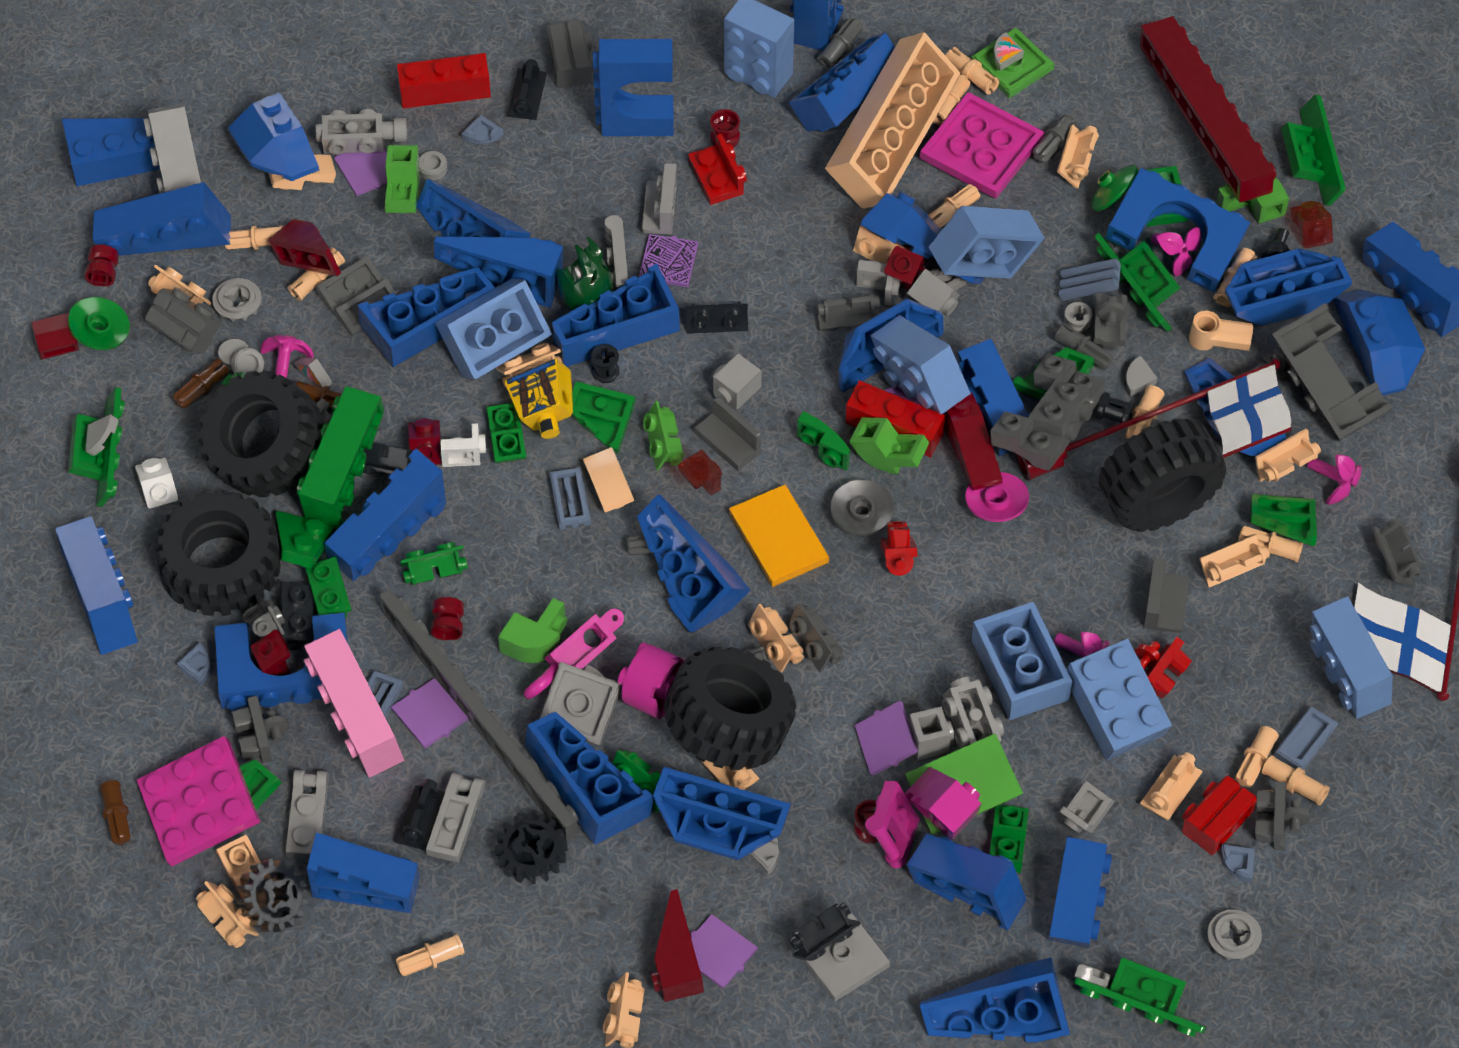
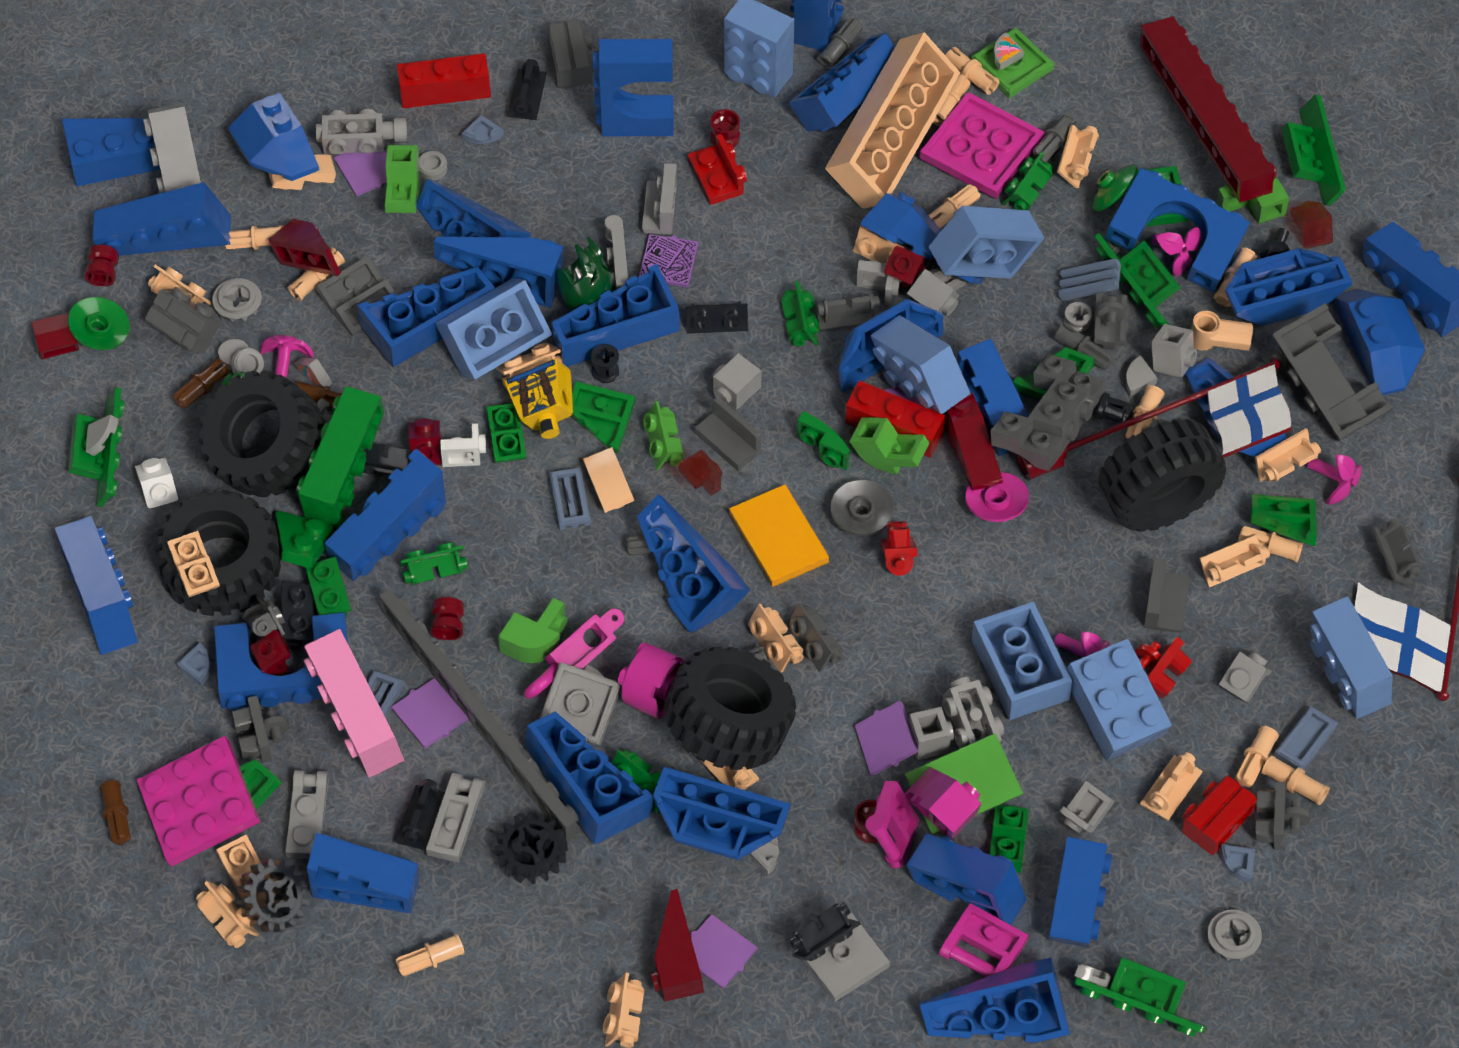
(193, 564): none -> light nougat slope
(799, 304): none -> green hinge
(987, 935): none -> dark pink plate
(1033, 173): none -> green hinge
(1173, 350): none -> light grey brick
(1245, 675): none -> light grey bracket

